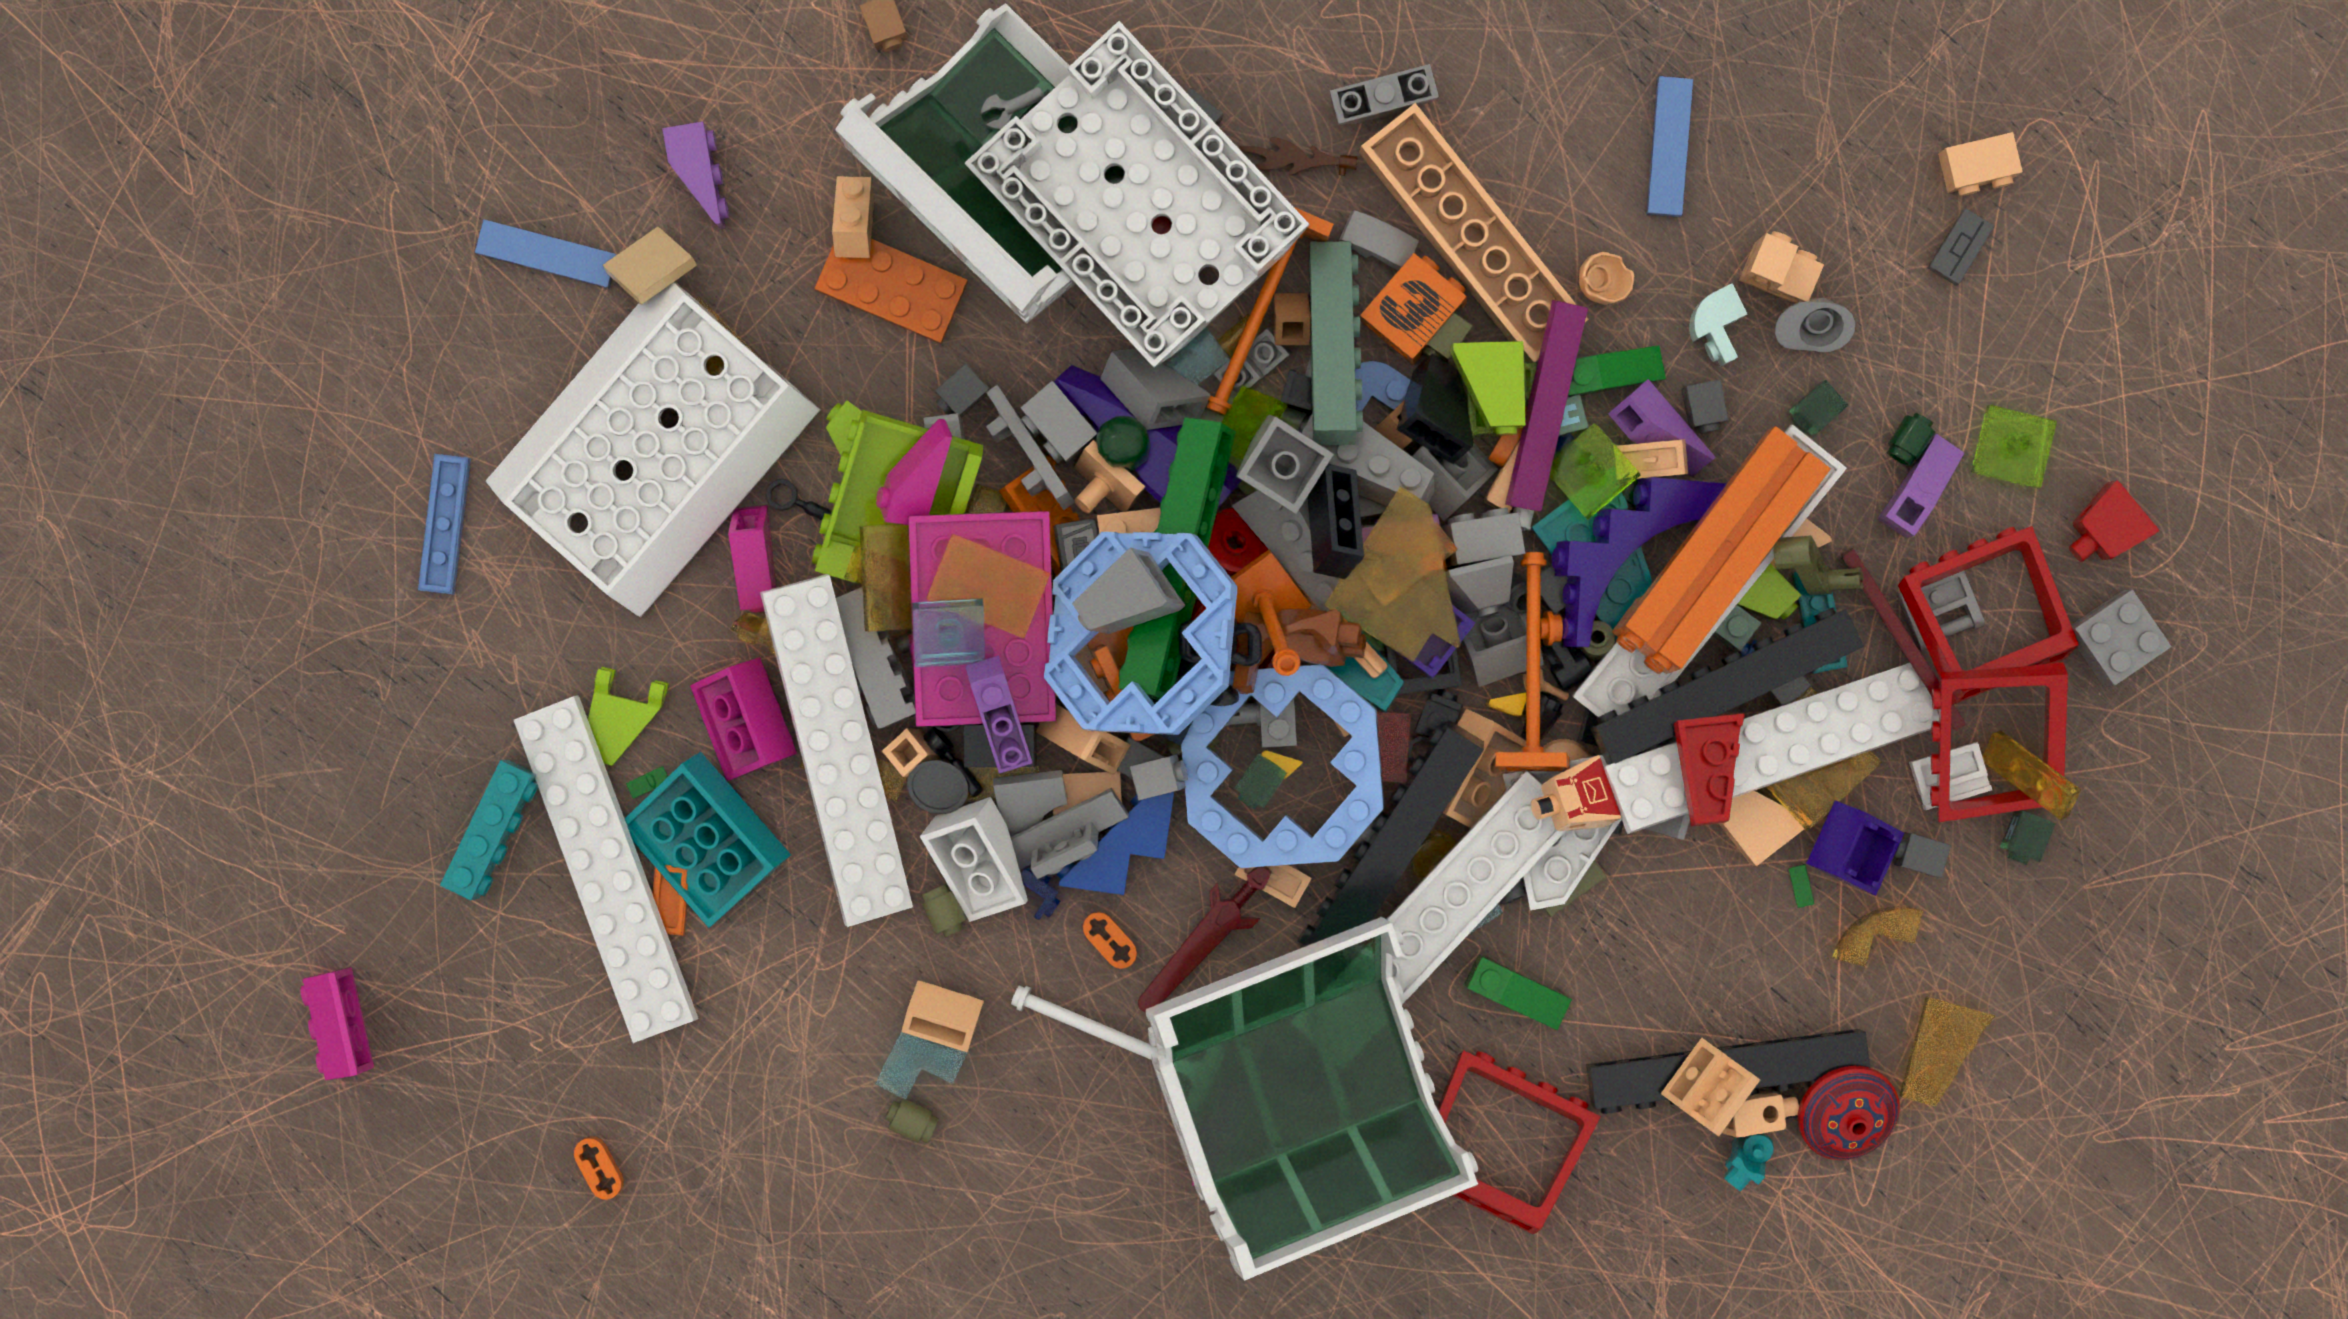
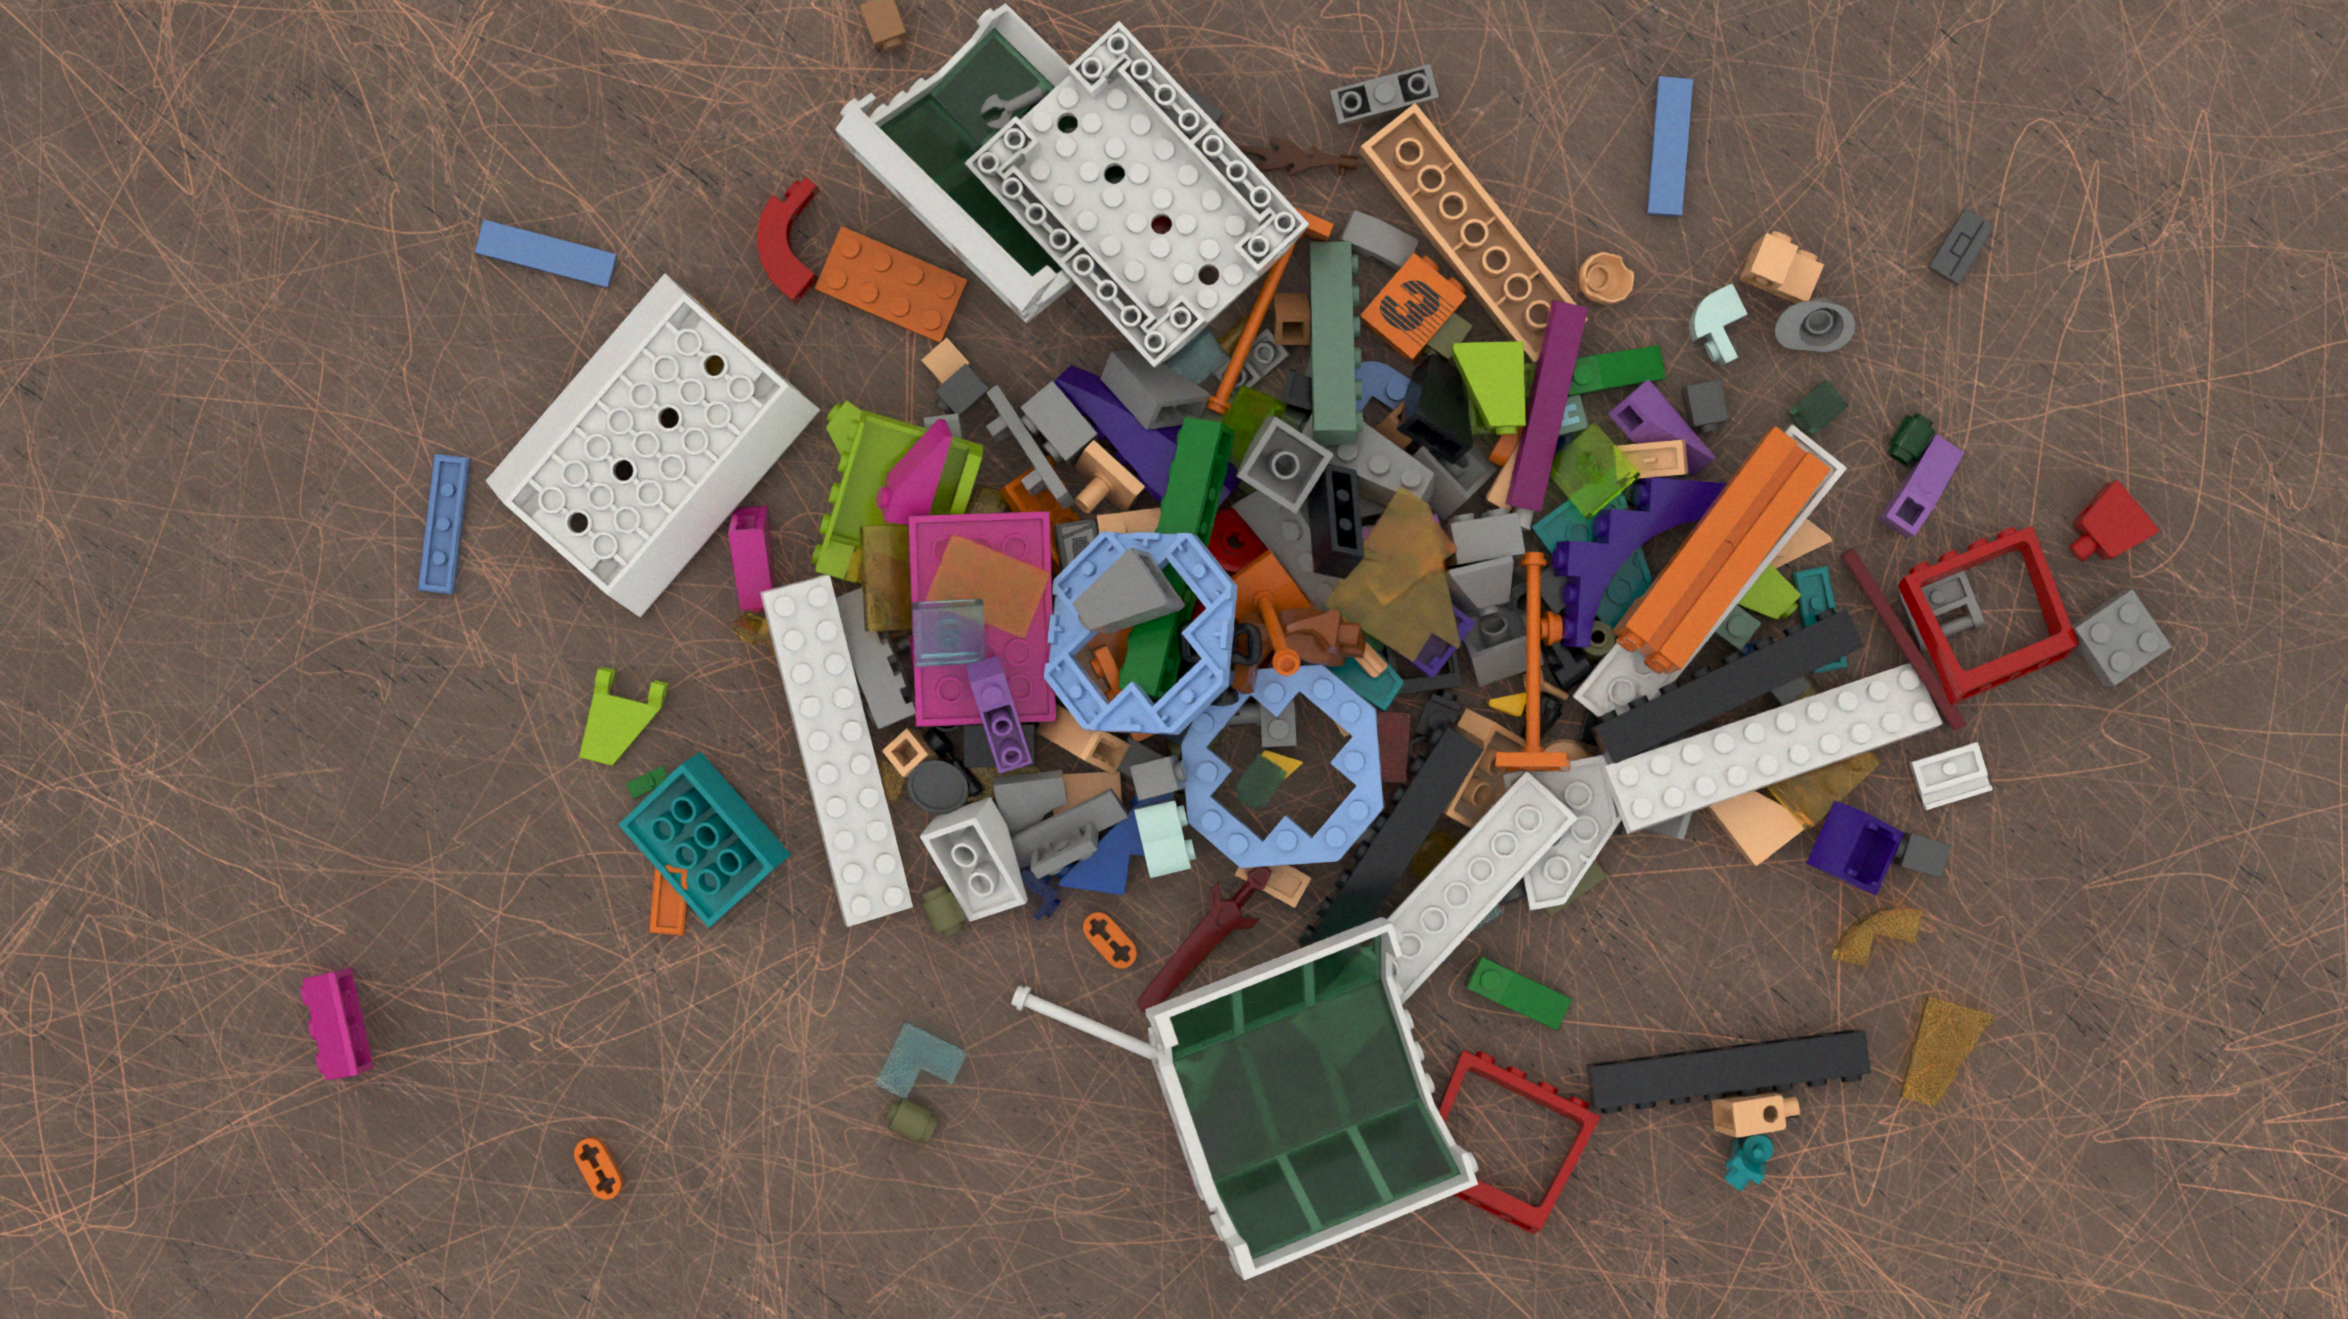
(489, 830): teal brick -> none
(605, 869): white plate -> none
(649, 265): tan tile -> none
(691, 157): medium lavender slope -> none
(743, 718): dark pink slope -> none
(774, 240): none -> red arch
(810, 507): black piece -> none
(853, 217): light nougat brick -> none
(942, 1016): light nougat brick -> none
(944, 360): none -> light nougat tile
(1123, 442): dark green hair -> none
(1163, 838): none -> light aqua brick
(1578, 798): torso -> none
(1707, 764): red wing -> none
(1710, 1086): light nougat brick -> none
(1801, 886): green piece -> none
(1805, 557): olive beam -> none
(1840, 1102): dish -> none
(1980, 163): light nougat brick -> none
(2014, 446): clear neon green tile -> none
(2026, 837): clear green brick -> none
(2031, 775): clear yellow plate -> none
(2052, 676): red windscreen -> none

